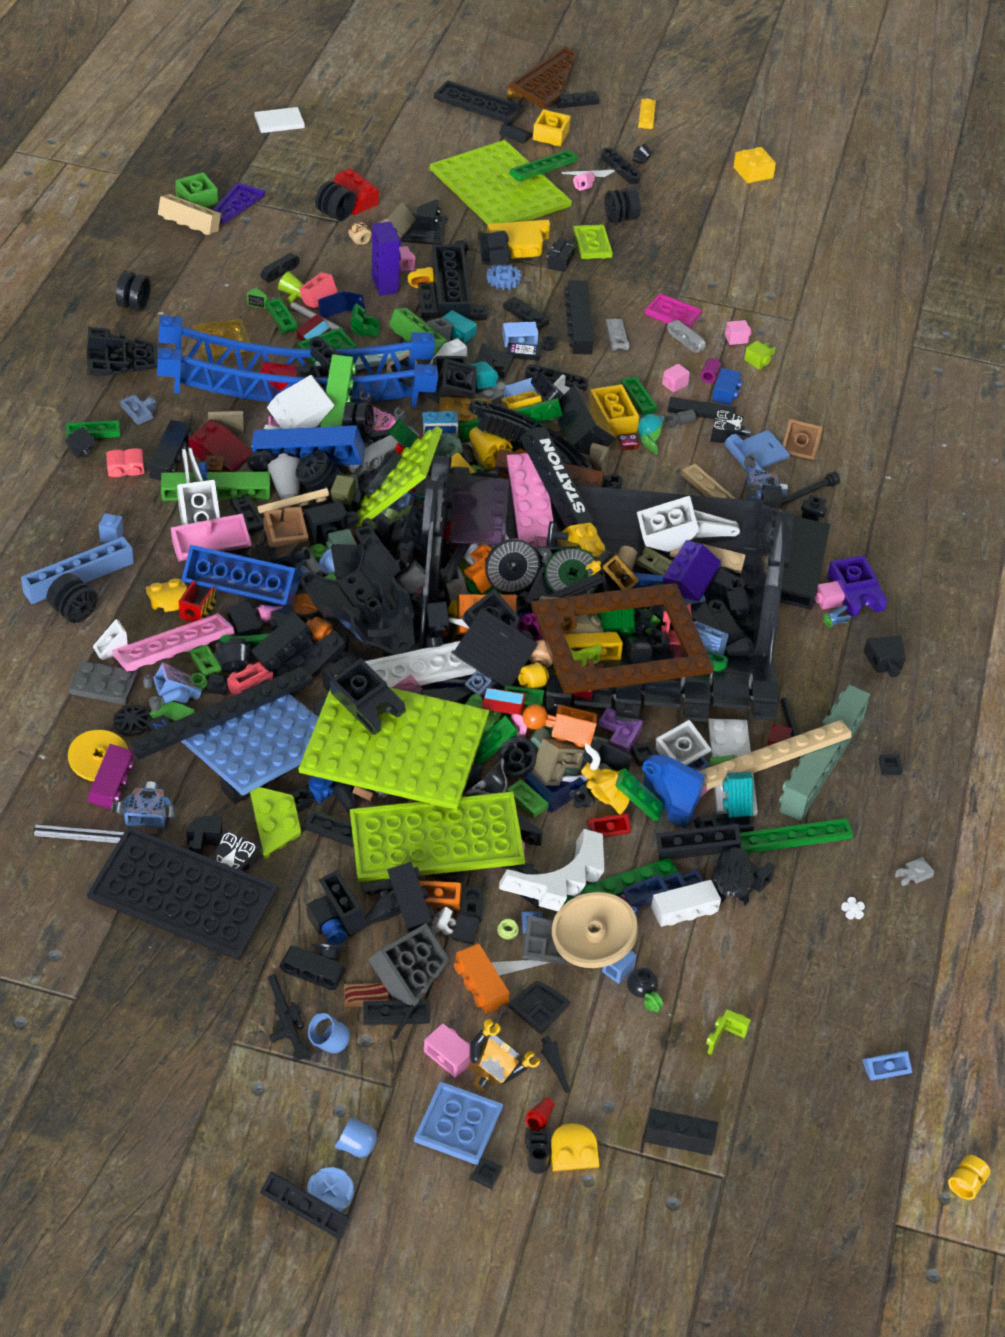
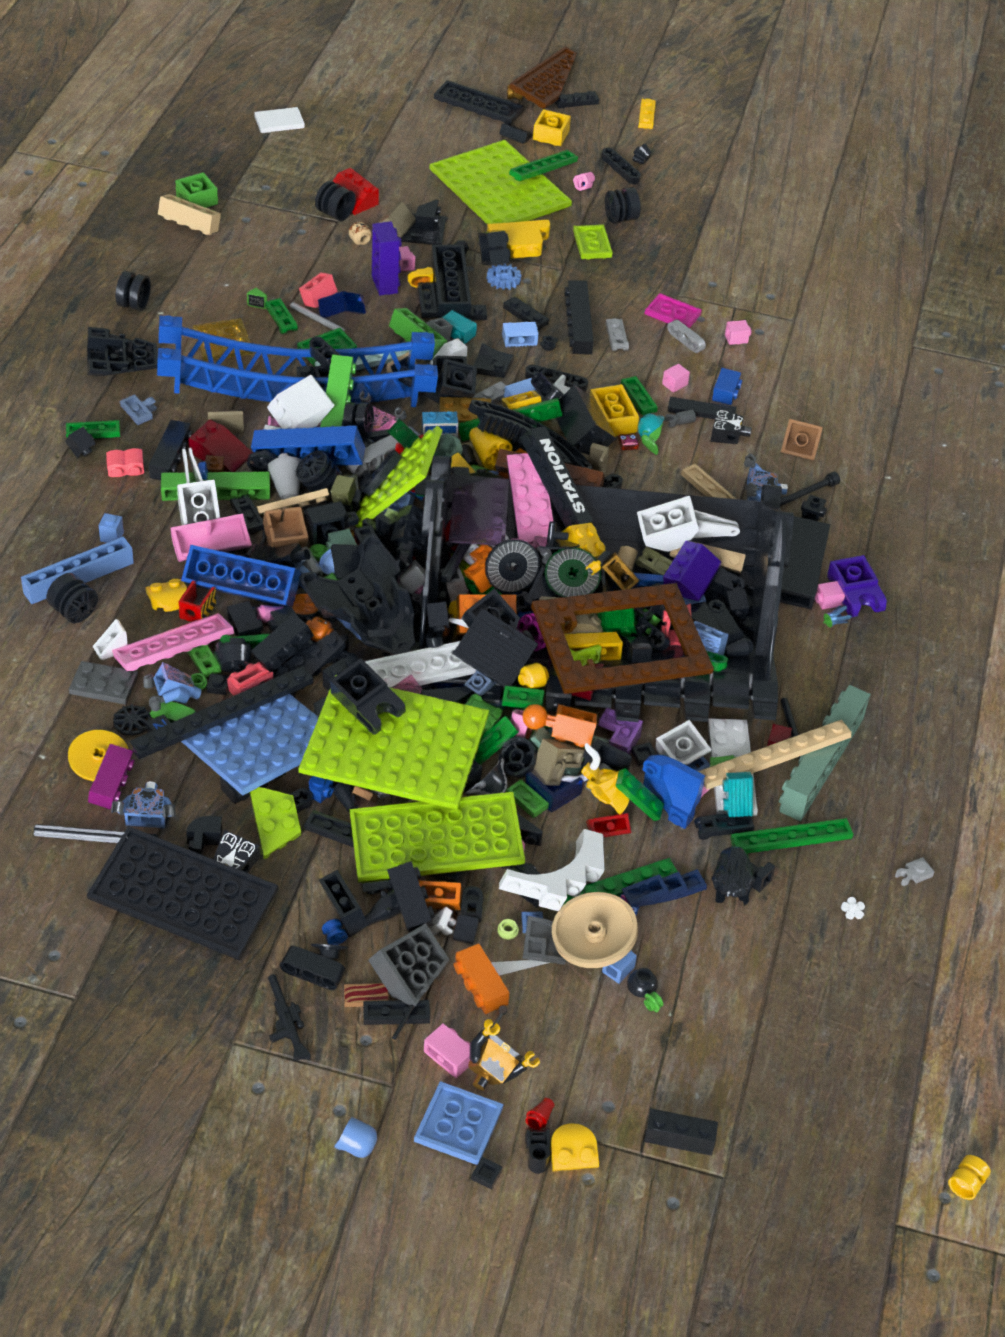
(237, 200): dark purple wing -> none
(272, 271): black beam -> none
(278, 369): red slope -> none
(290, 285): lime piece -> none
(306, 1205): black plate -> none
(312, 328): dark red slope -> none
(320, 912): black brick -> none
(332, 1187): light blue tile -> none
(337, 1035): medium blue helmet -> none
(364, 324): green cylinder -> none
(485, 375): teal brick -> none
(503, 701): slope -> none
(524, 351): tile -> none
(539, 1005): black plate -> none
(541, 655): light nougat head -> none
(551, 1054): black piece -> none
(561, 254): black brick -> none
(578, 797): black brick -> none
(579, 587): black axle -> none
(598, 173): white sticker -> none
(685, 903): white brick -> none
(697, 841): black brick -> none
(710, 370): magenta brick -> none
(731, 1022): lime bracket -> none
(754, 164): yellow brick -> none
(759, 354): lime brick -> none
(762, 446): medium blue door -> none
(886, 654): black torso -> none
(887, 1065): medium blue slope -> none
(890, 765): black plate -> none

